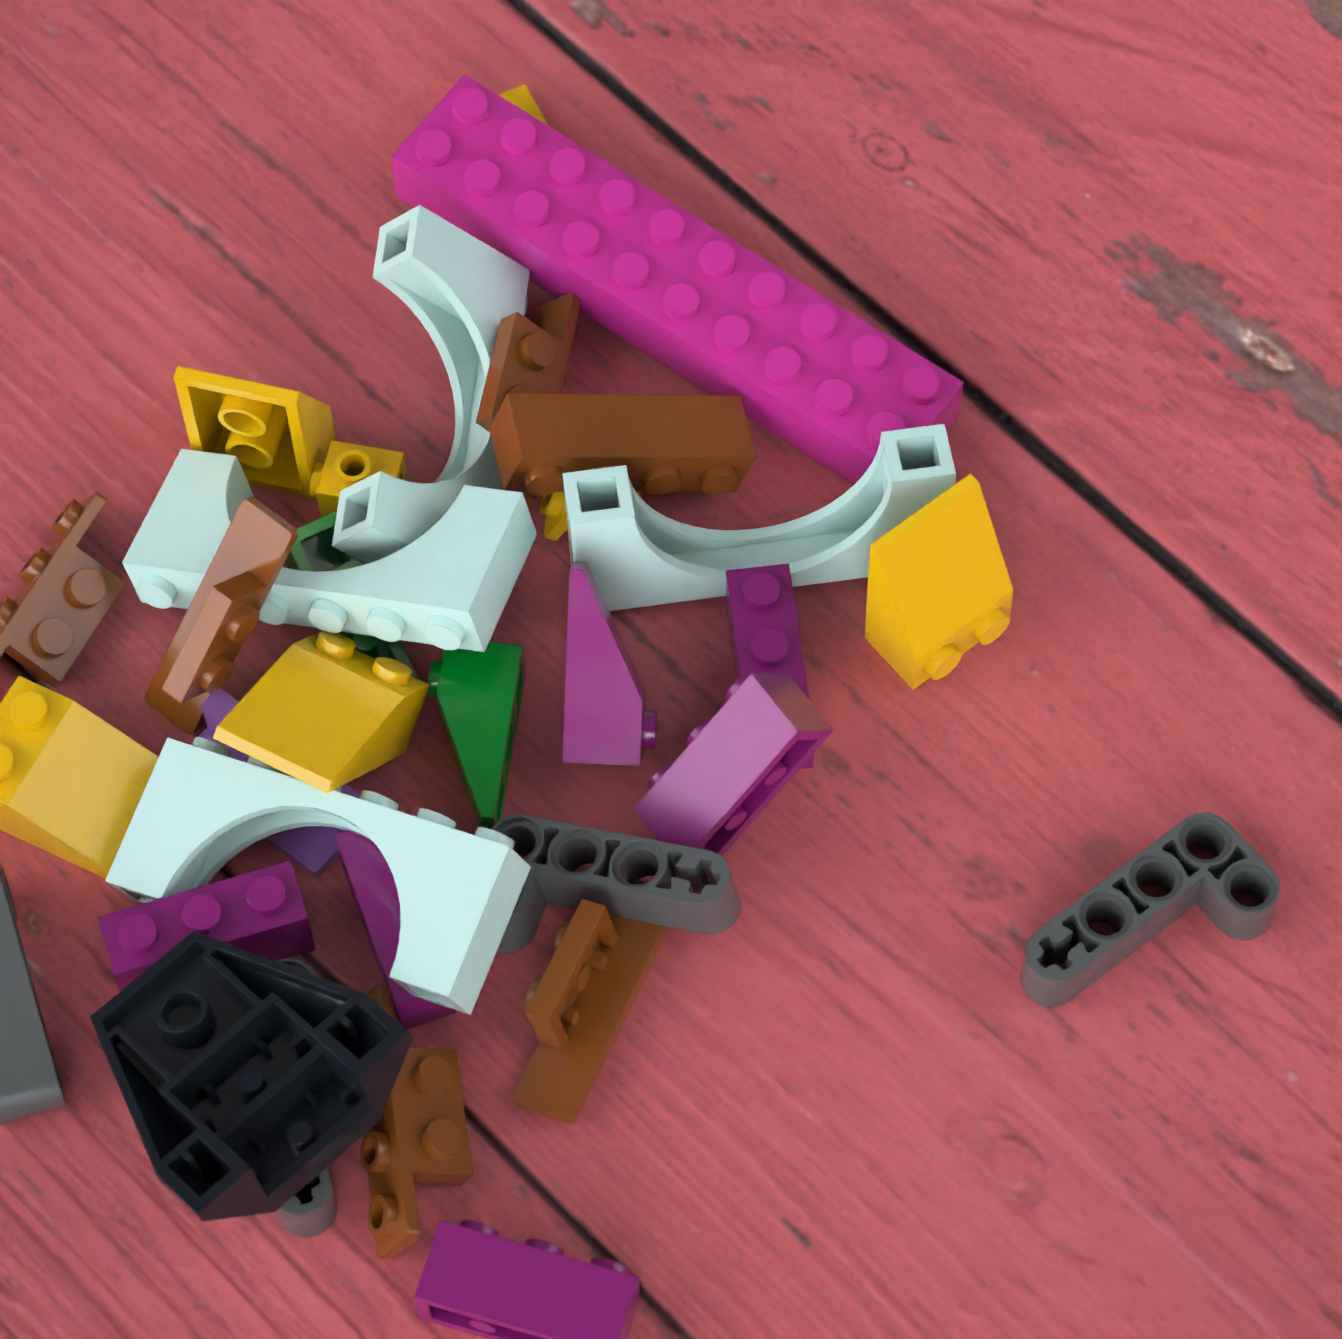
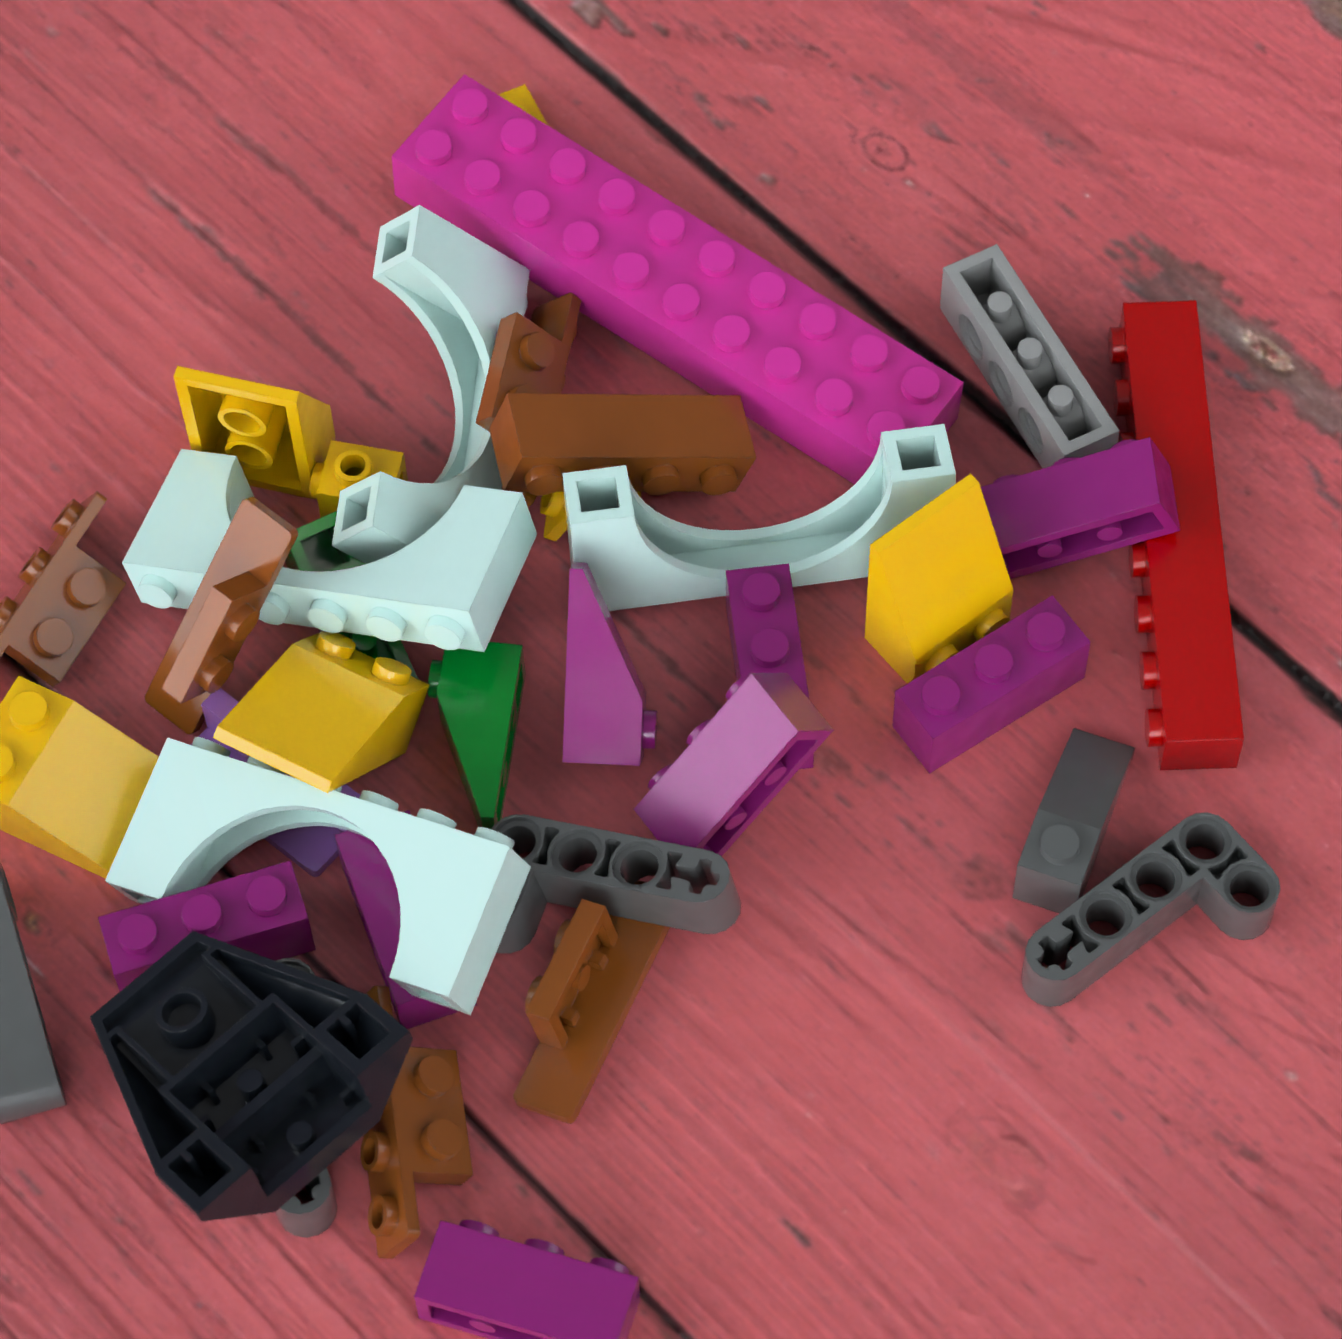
(990, 684): none -> magenta brick
(1023, 359): none -> light grey brick
(1071, 821): none -> dark grey slope
(1082, 506): none -> magenta brick
(1184, 572): none -> red brick

